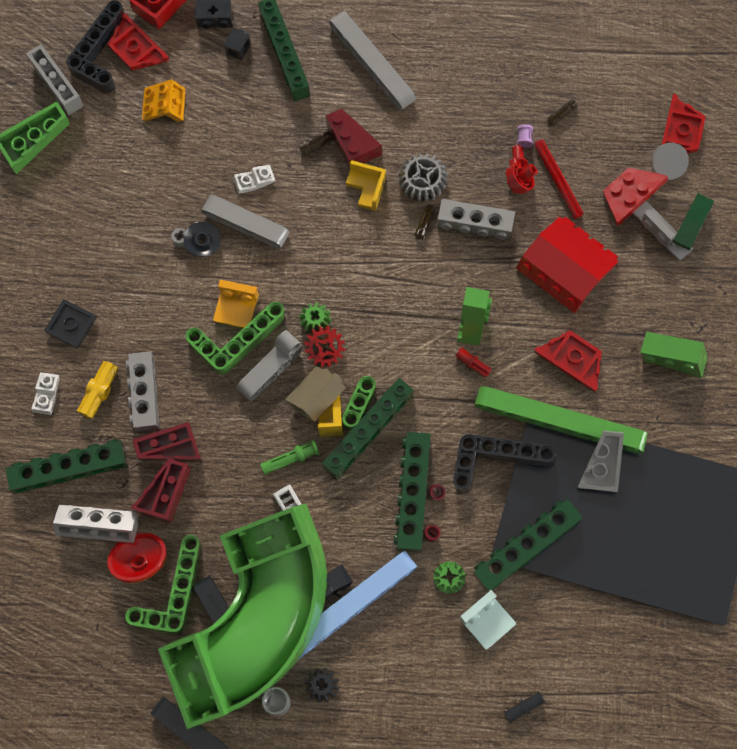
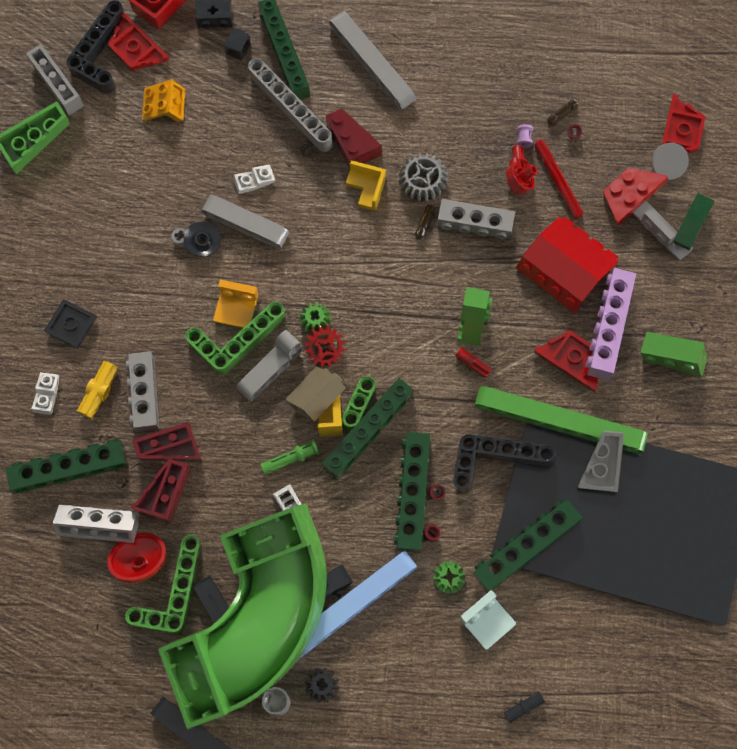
(292, 111): none -> light grey beam
(578, 131): none -> dark red hinge
(596, 365): none -> lavender brick

